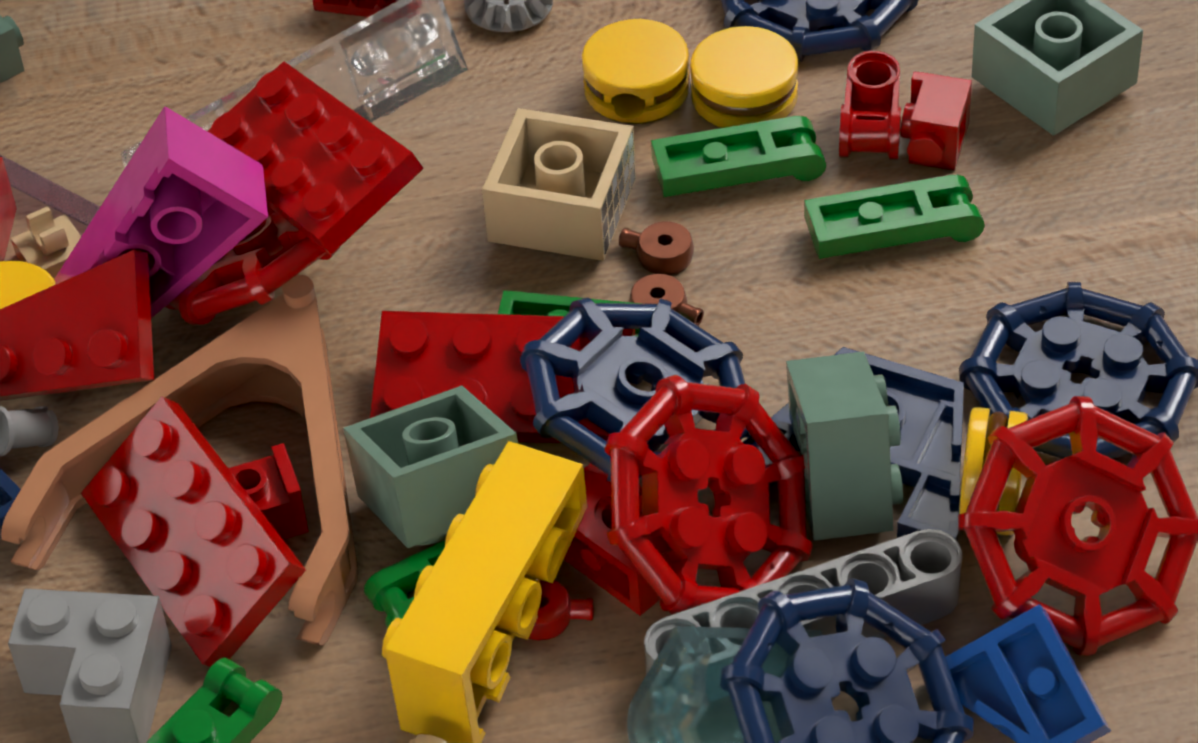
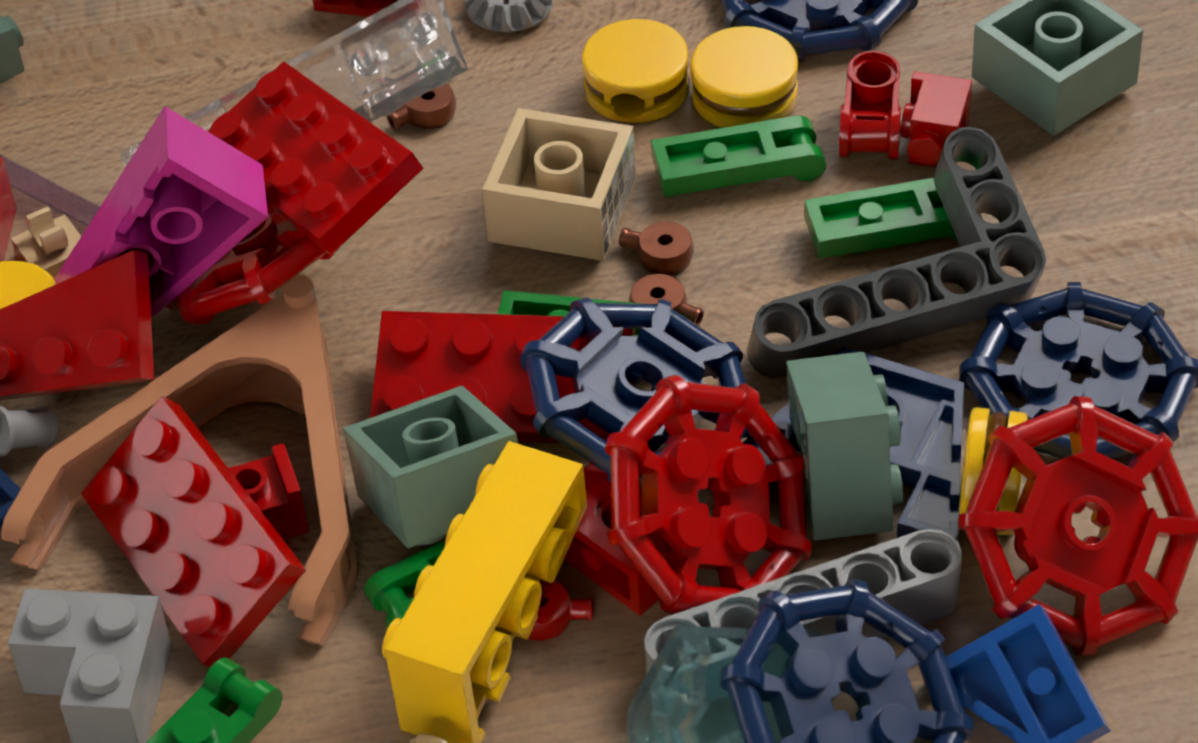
(426, 111): none -> copper piece
(919, 282): none -> dark grey beam

